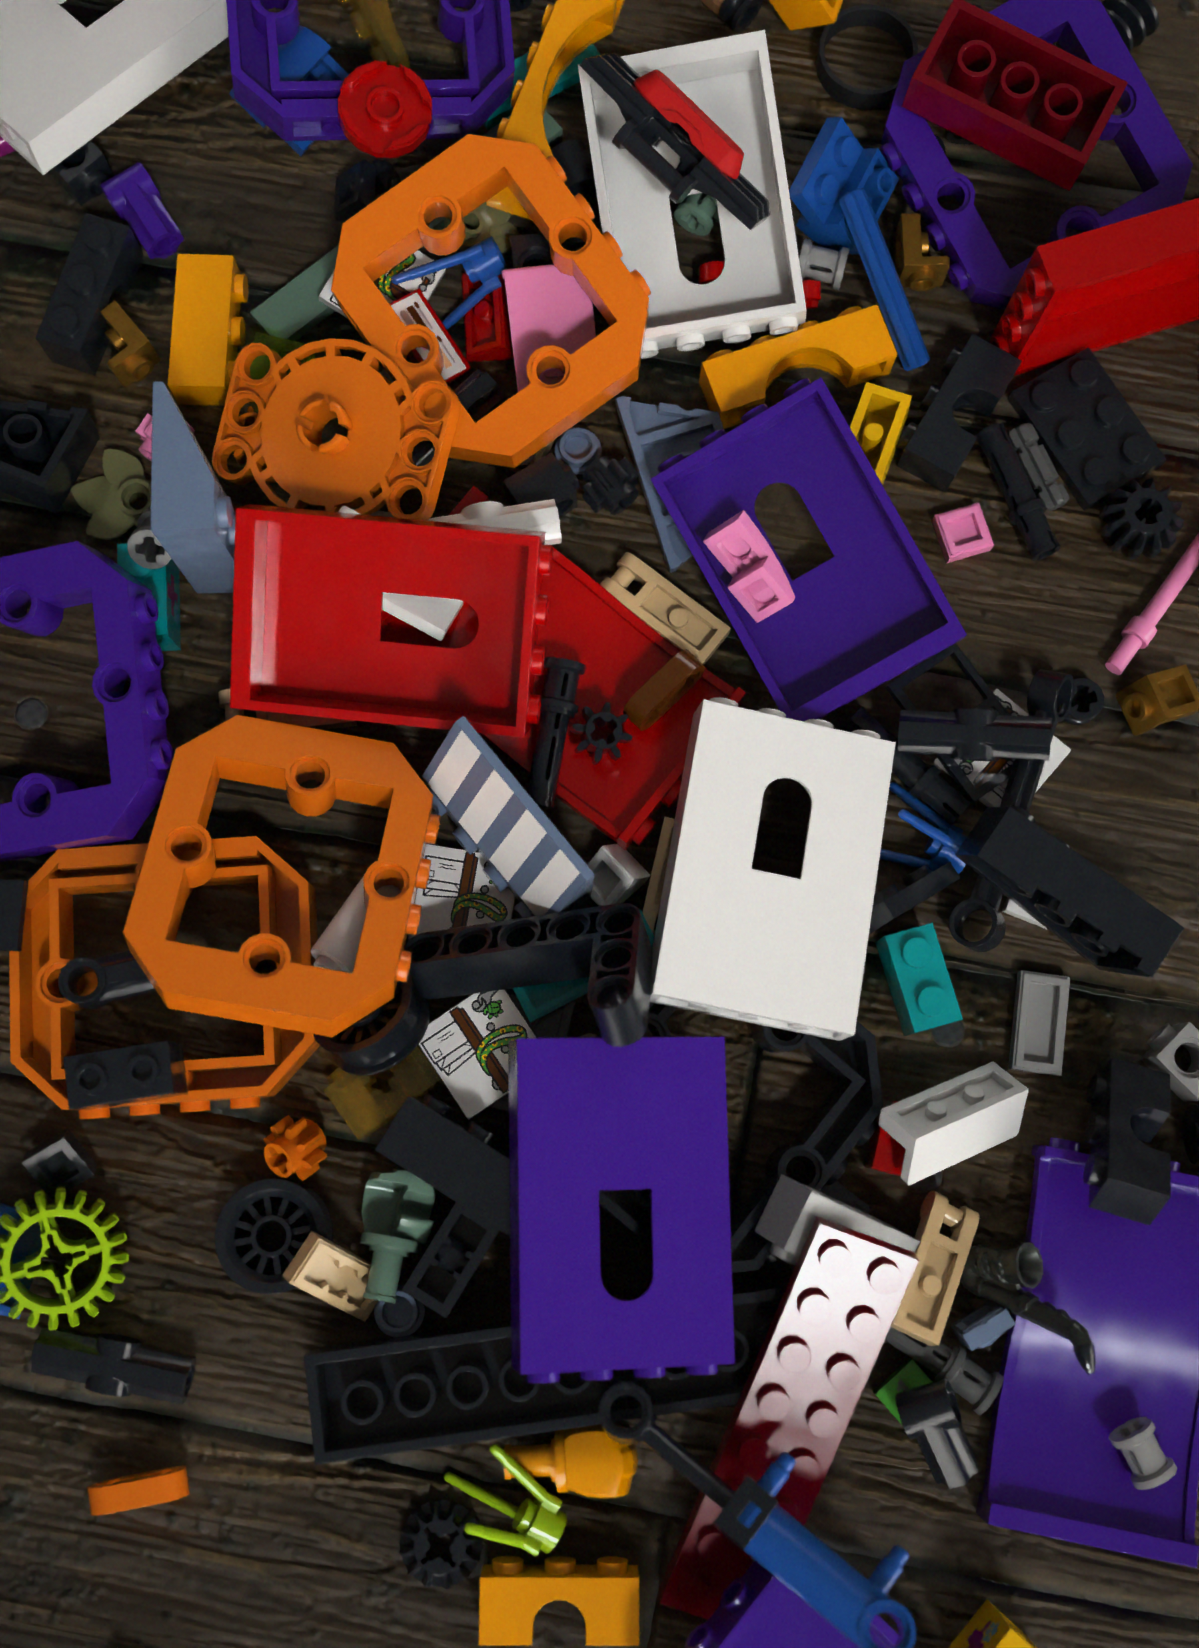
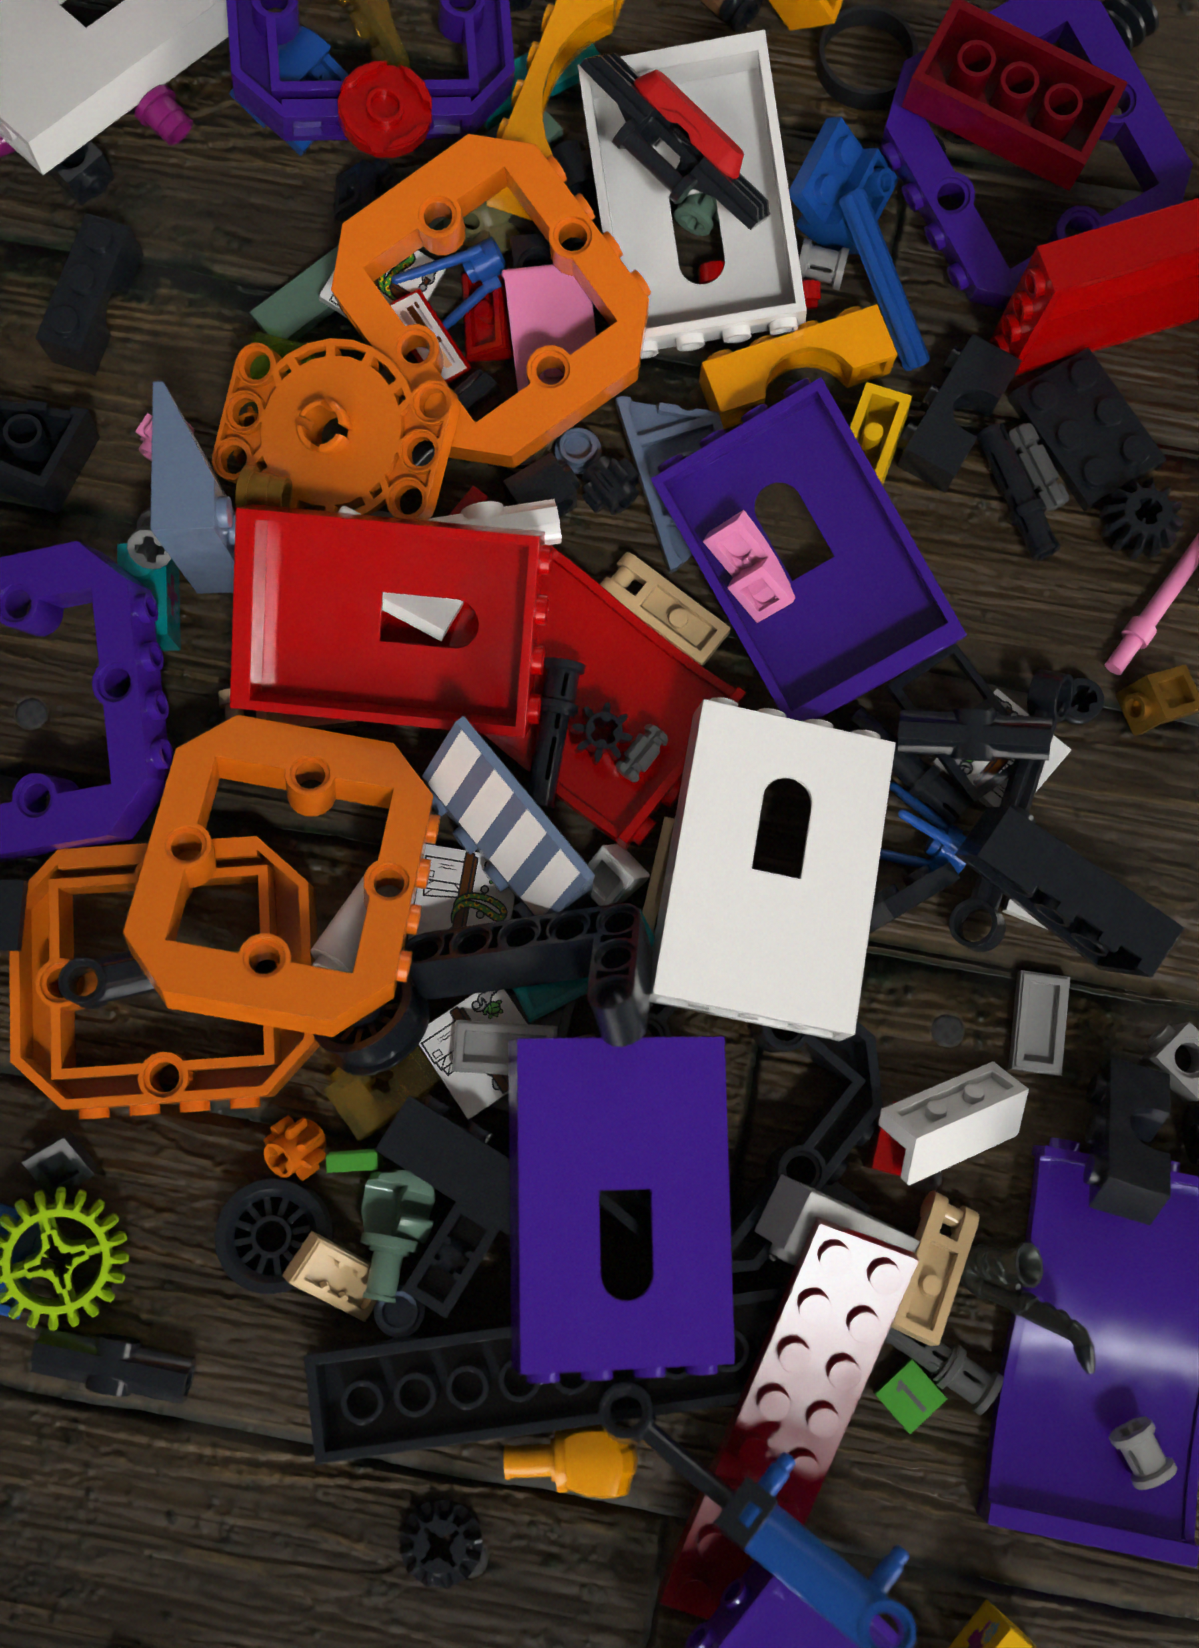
(113, 496): olive plate -> none
(125, 1075): black brick -> none
(136, 354): pearl gold bracket -> none
(138, 1490): orange beam -> none
(140, 205): dark purple piece -> none
(163, 115): none -> magenta piece
(206, 327): light orange brick -> none
(262, 488): none -> pearl gold piece
(354, 1161): none -> bright green tile
(484, 1045): none -> light grey tile
(516, 1592): light orange arch -> none
(538, 1521): lime plant -> none
(642, 752): none -> dark grey piece
(664, 689): reddish brown beam -> none
(912, 259): pearl gold bracket -> none
(918, 979): teal brick -> none
(935, 1420): black piece -> none
(962, 532): bright pink tile -> none
(982, 1325): sand blue tile -> none

